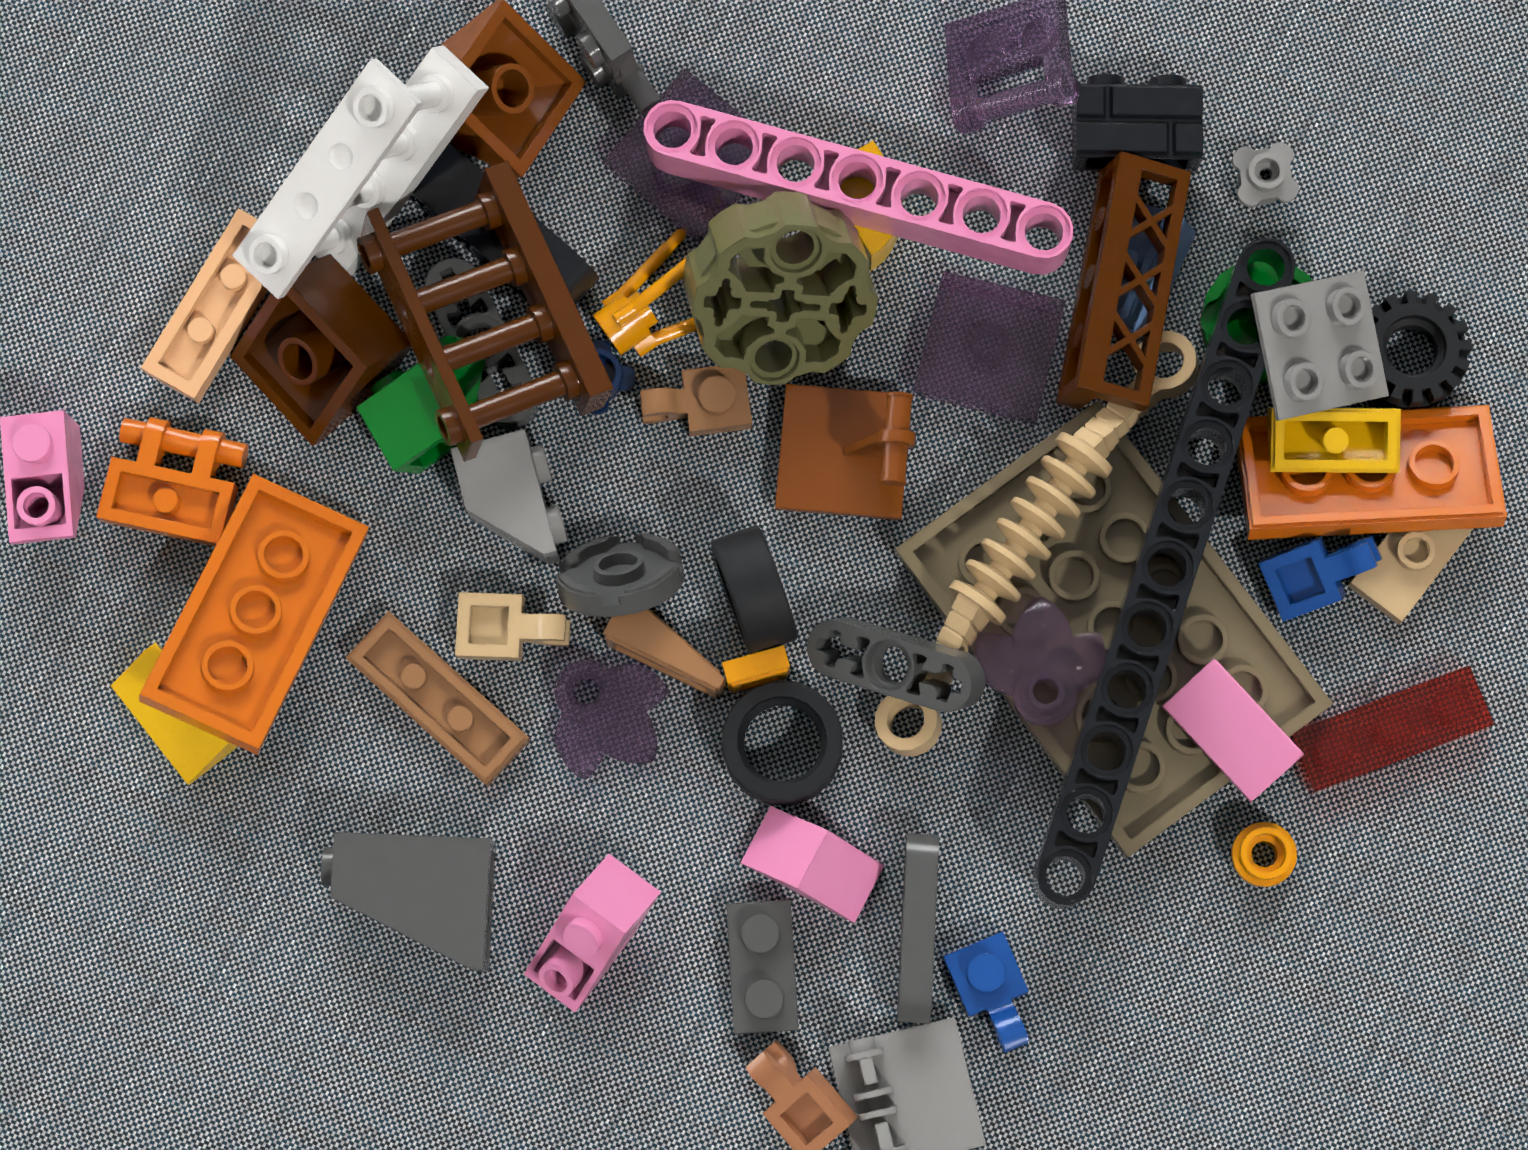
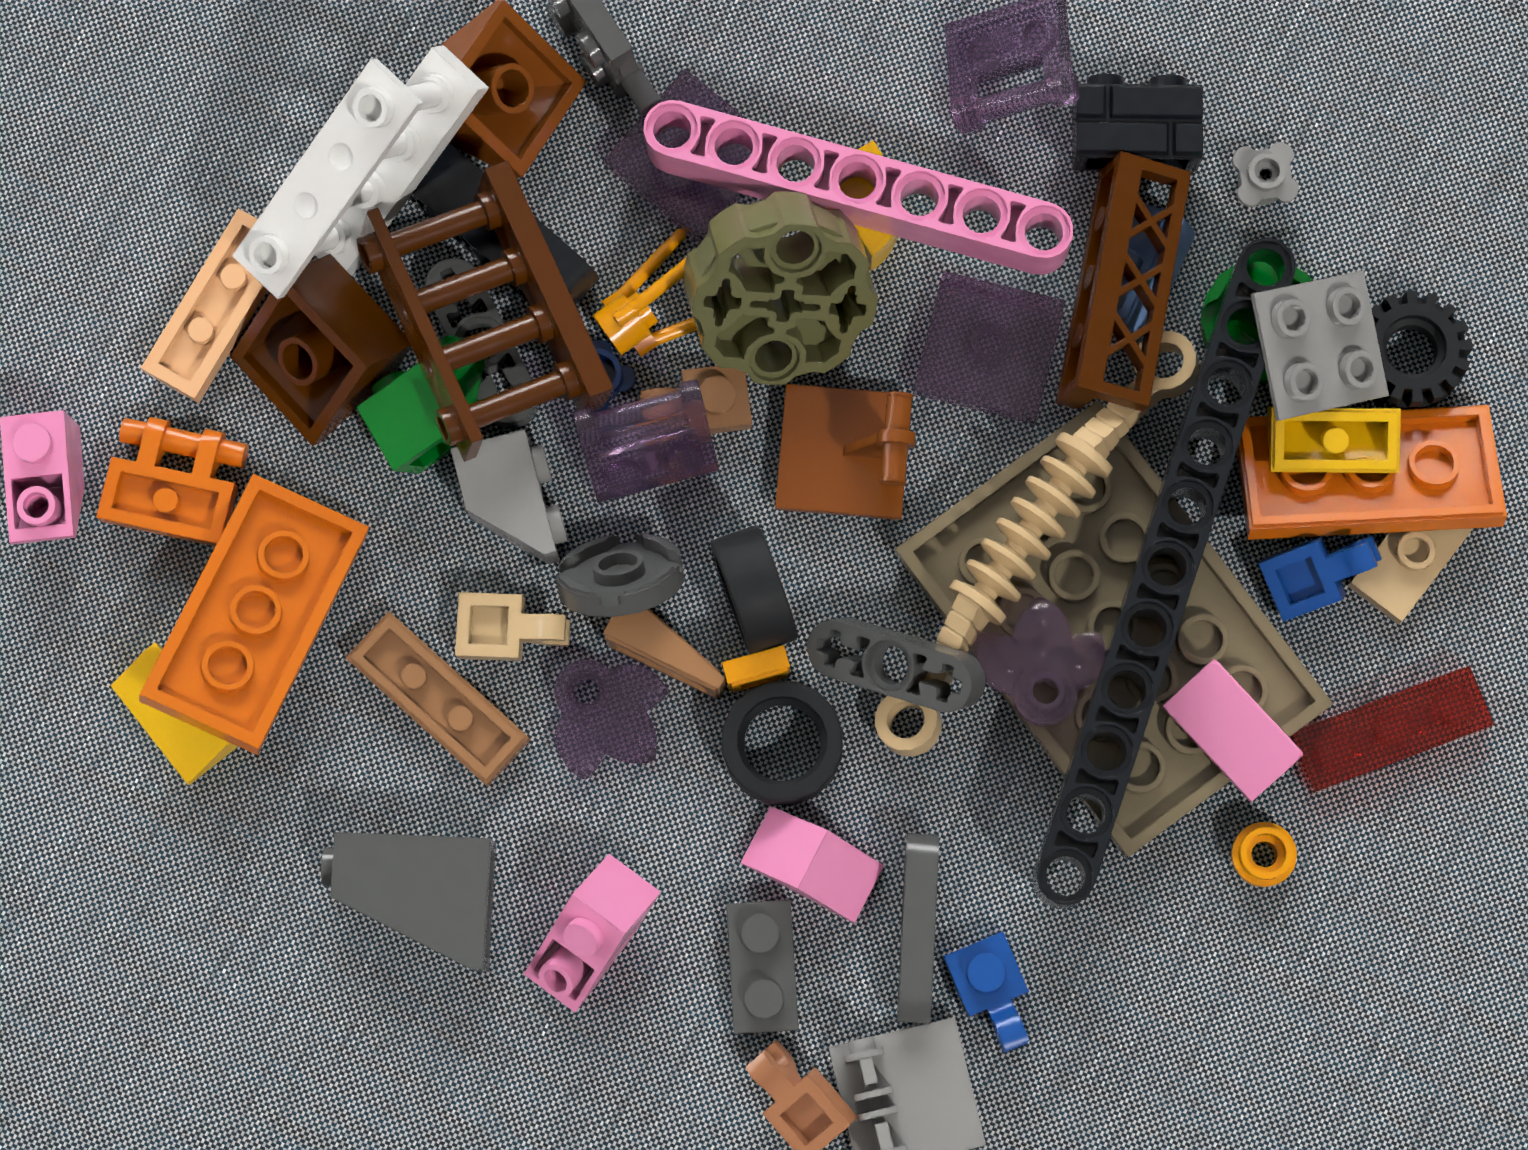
(647, 442): none -> clear purple plate

